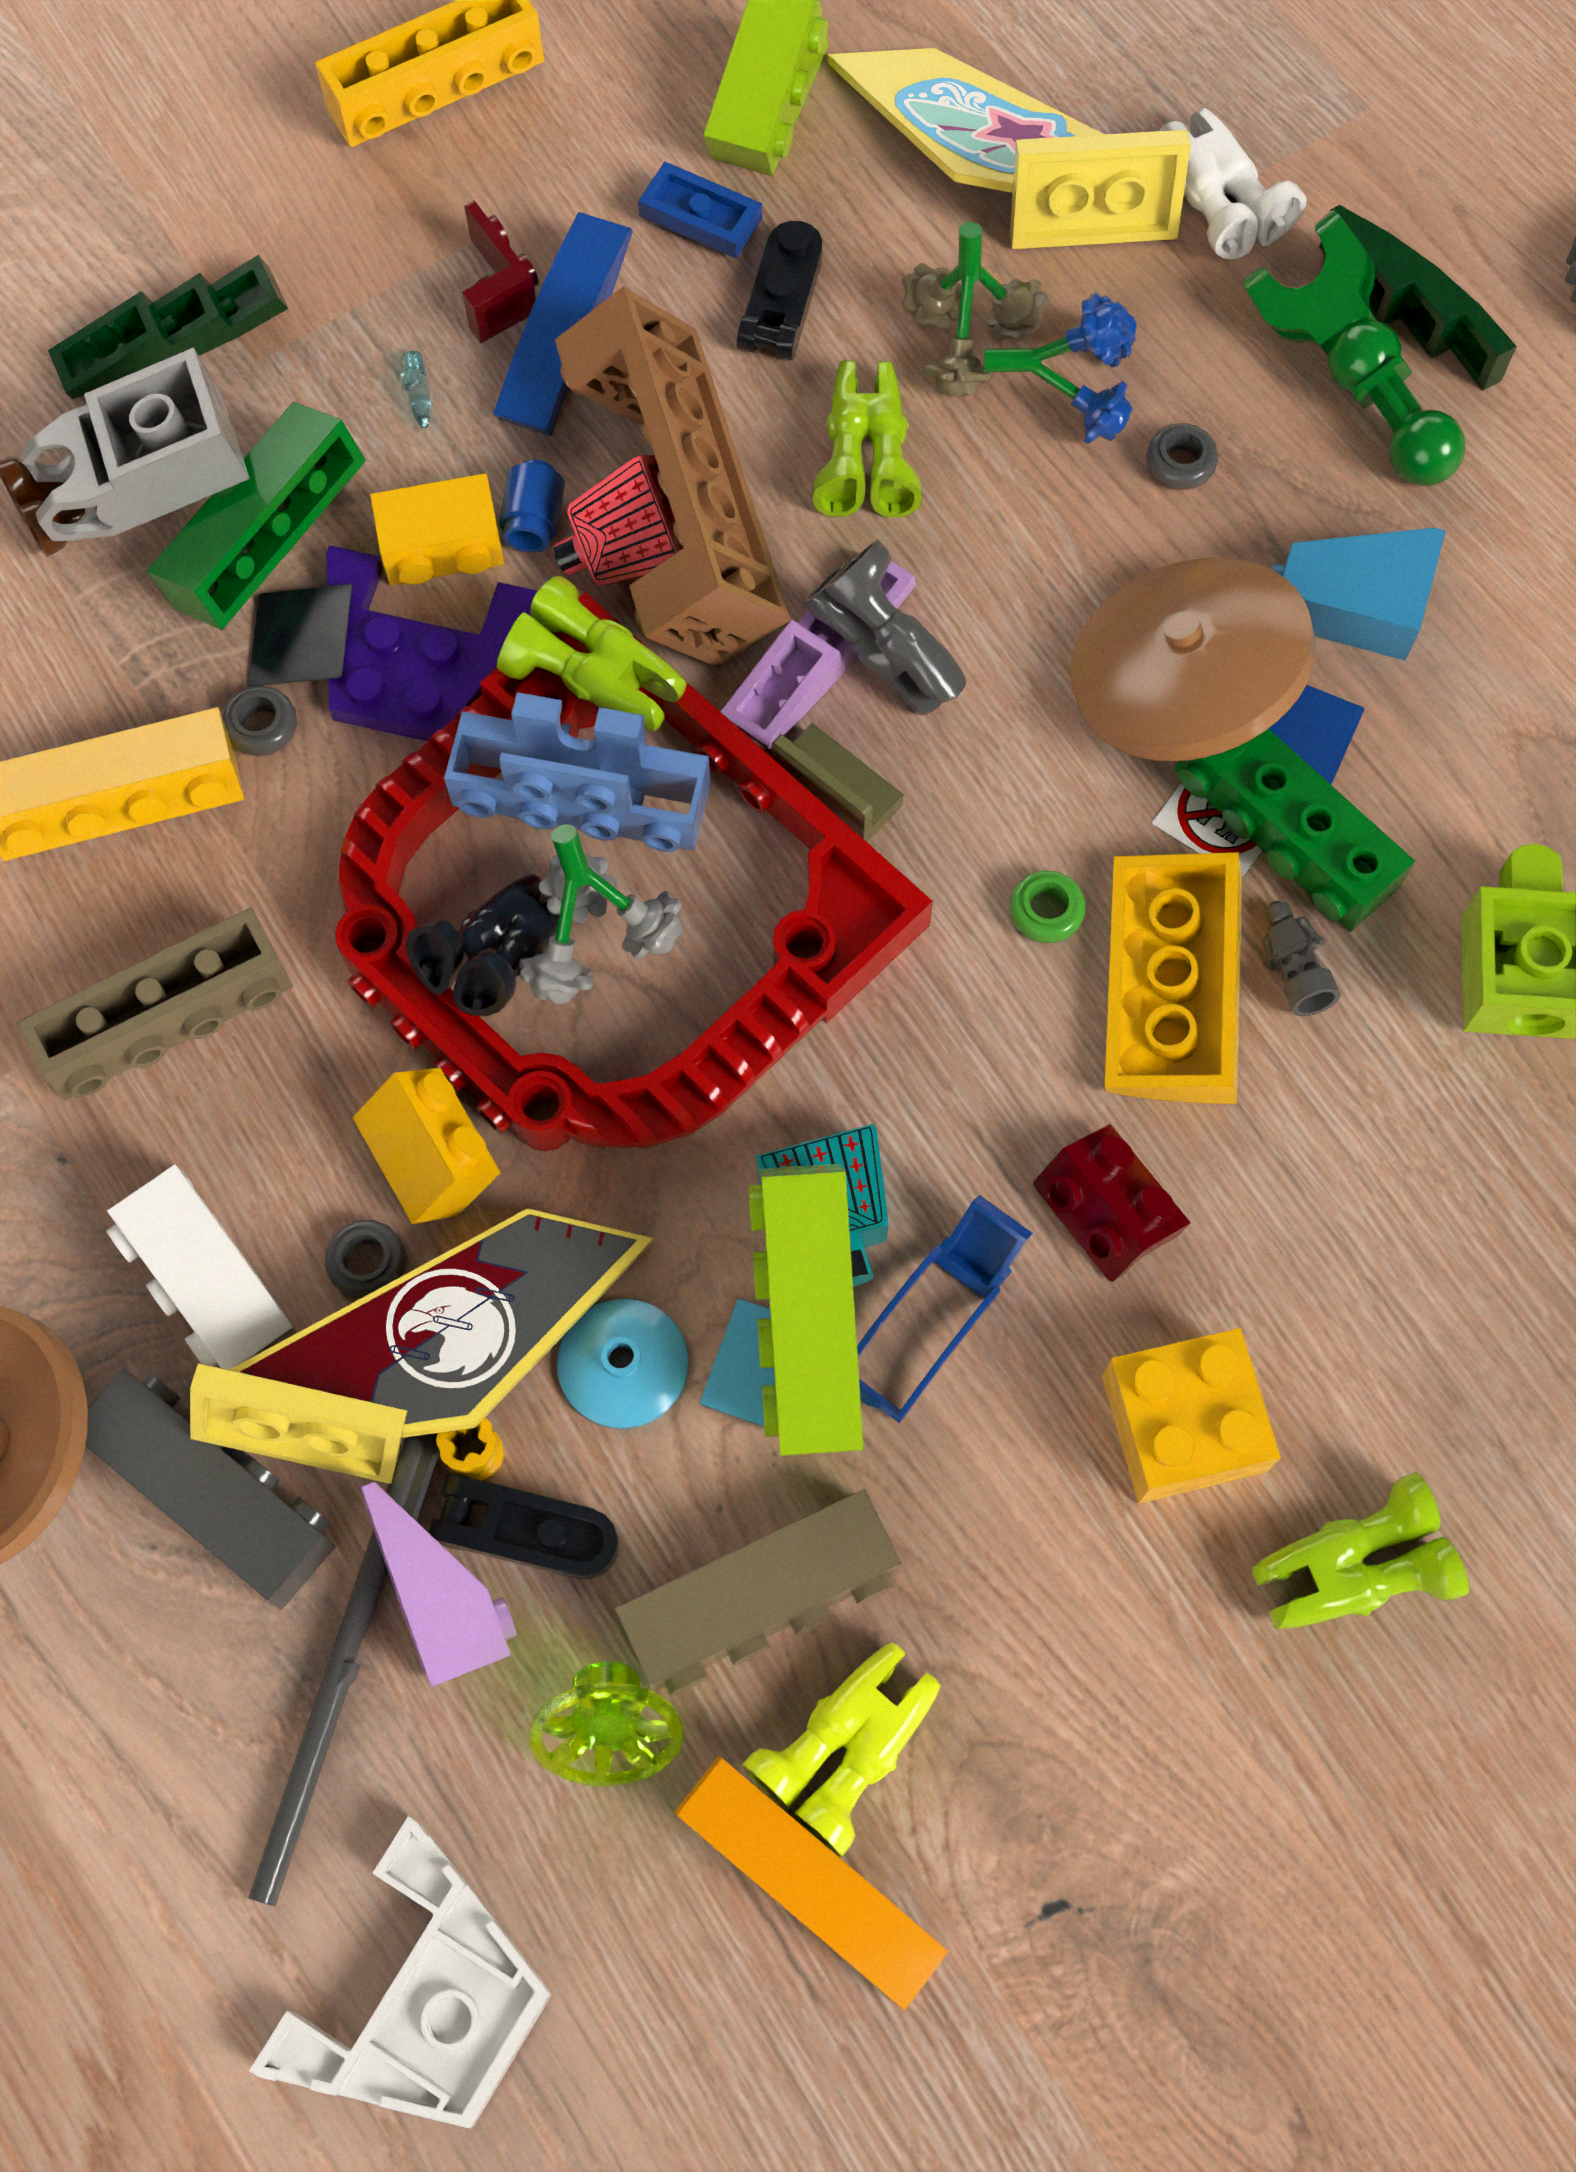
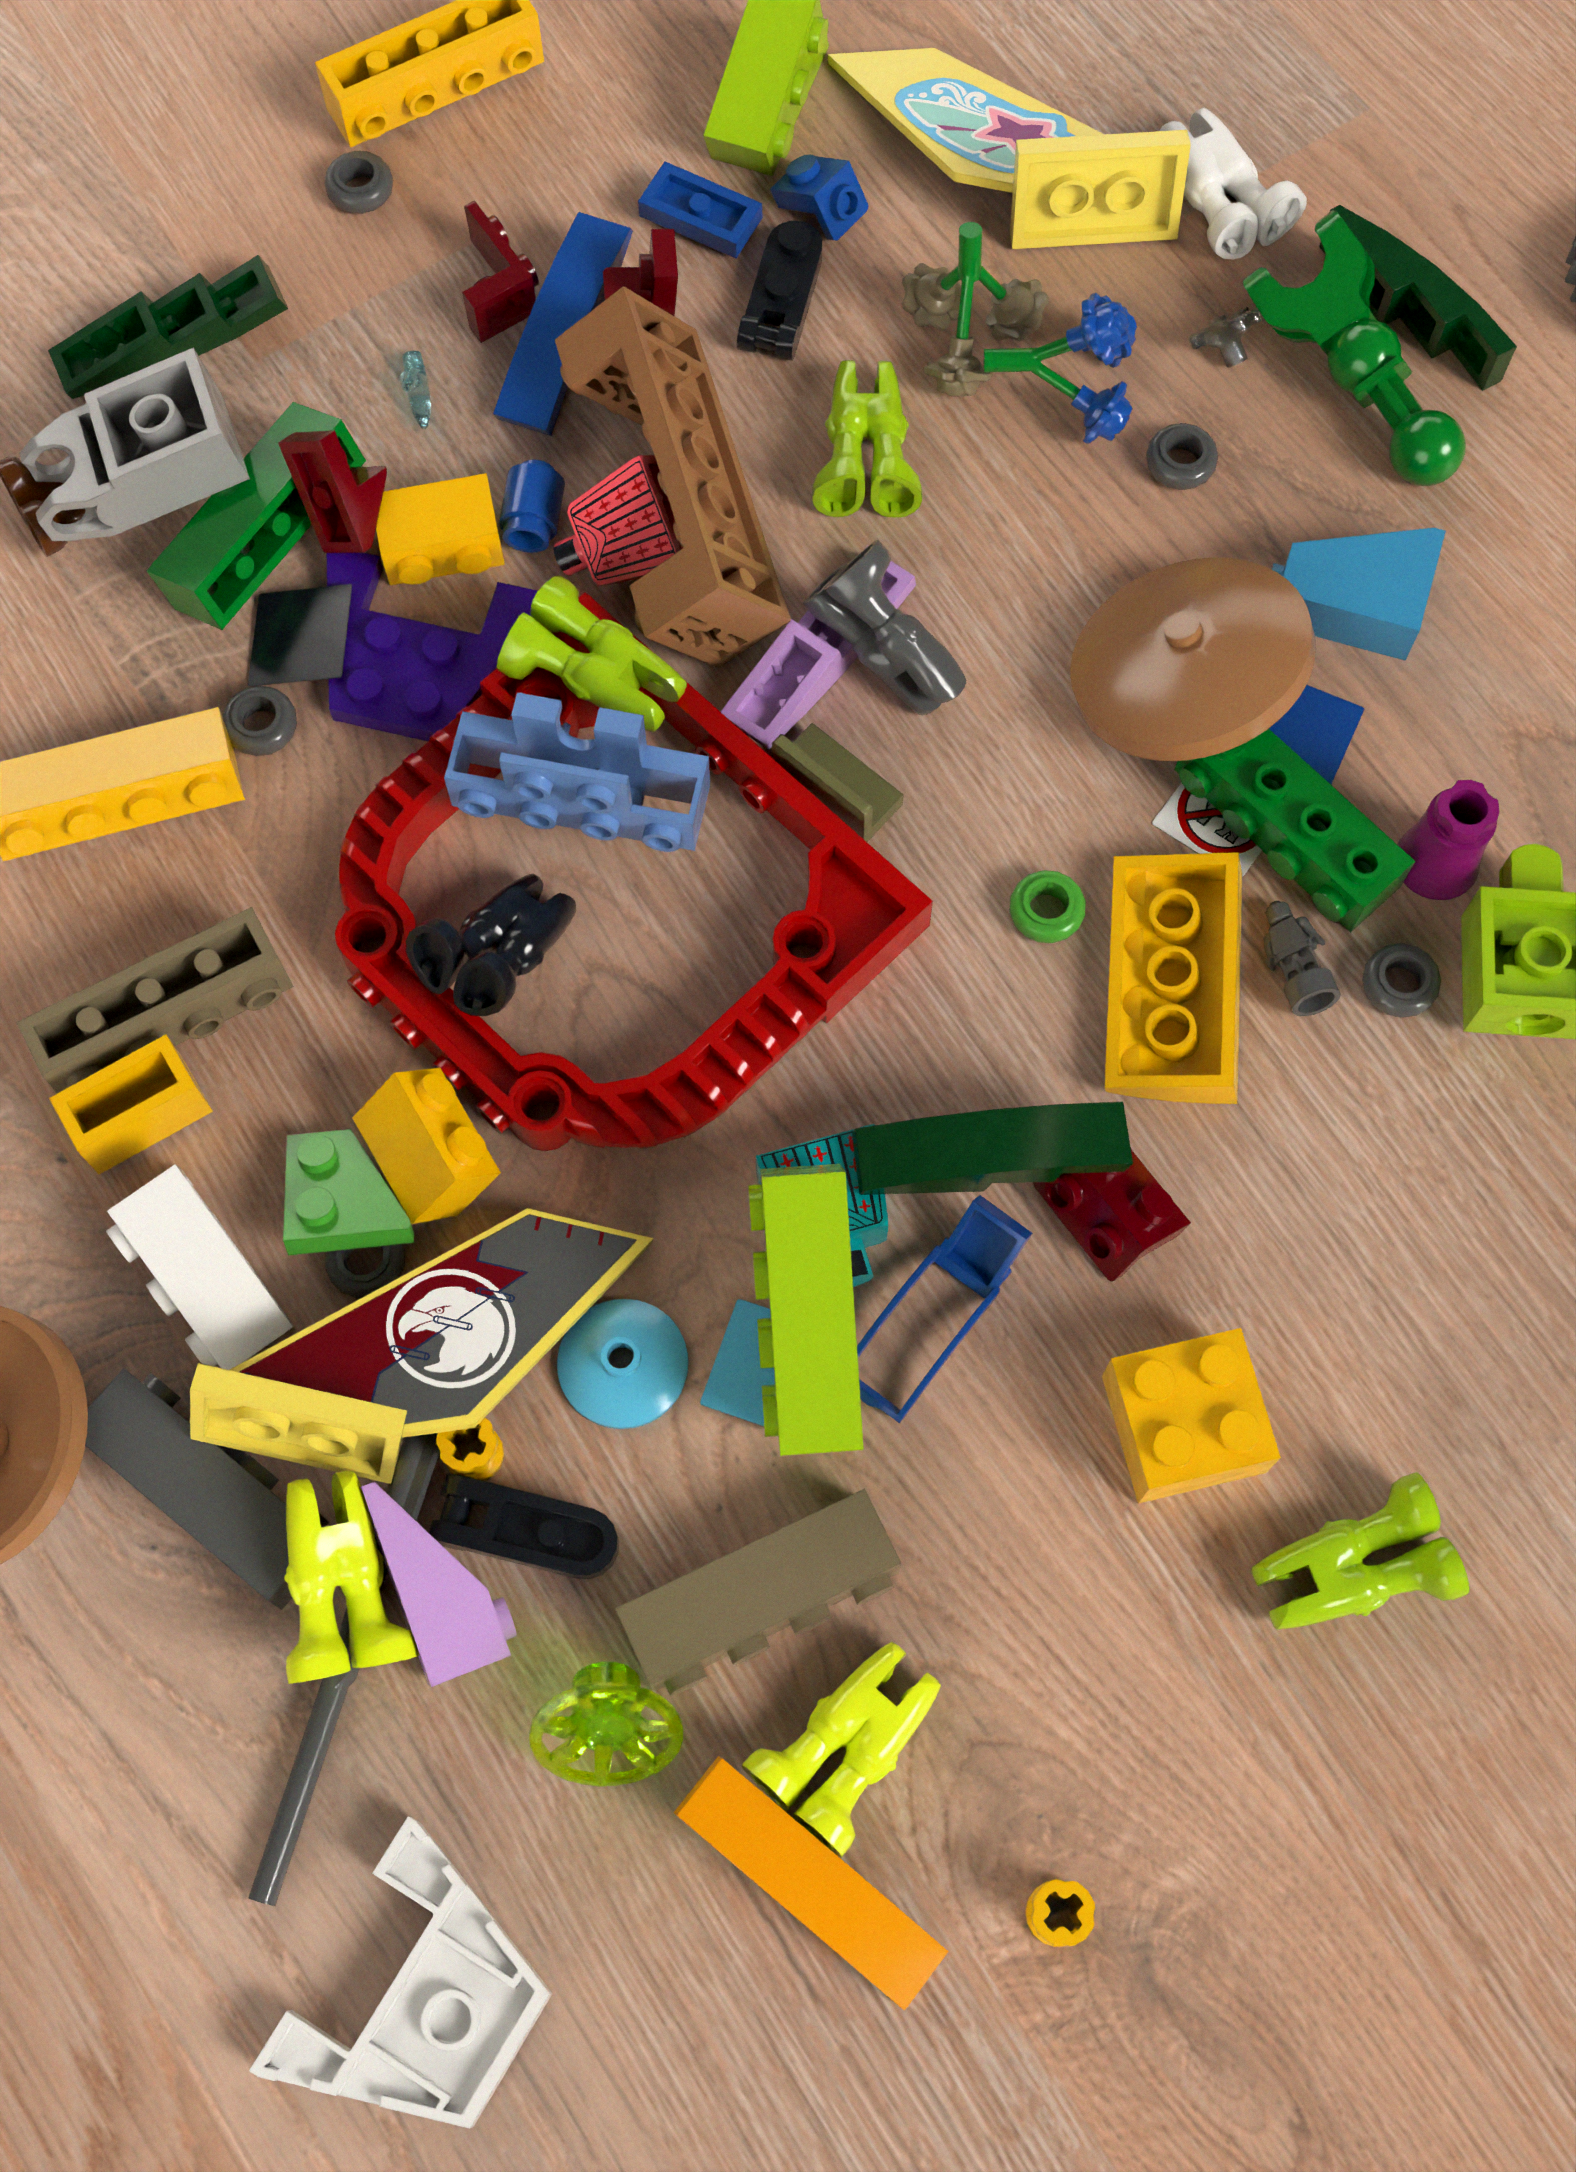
(130, 1104): none -> yellow brick
(330, 1558): none -> neon yellow piece
(337, 498): none -> dark red slope
(337, 1197): none -> bright green wing
(356, 165): none -> dark grey piece
(578, 888): light grey plant -> none
(654, 278): none -> dark red slope
(825, 189): none -> blue bracket
(991, 1147): none -> dark green slope
(1081, 1915): none -> yellow bush
(1227, 335): none -> clear smoke plant
(1413, 960): none -> dark grey piece
(1450, 841): none -> magenta plant

